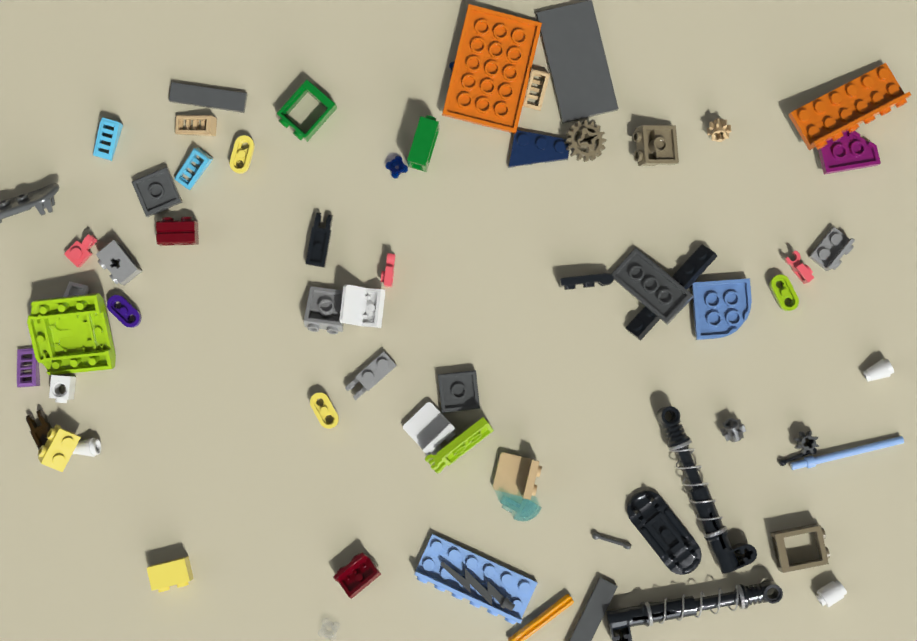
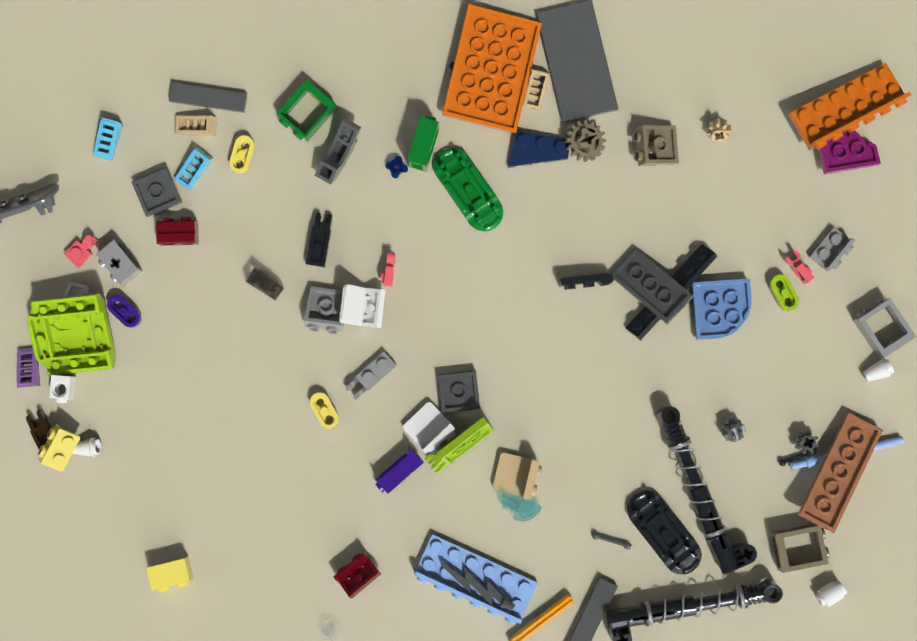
(264, 284): none -> clear smoke leg
(339, 151): none -> dark grey arch
(398, 471): none -> dark purple window
(468, 189): none -> green piece
(840, 472): none -> nougat tile
(905, 337): none -> light grey window

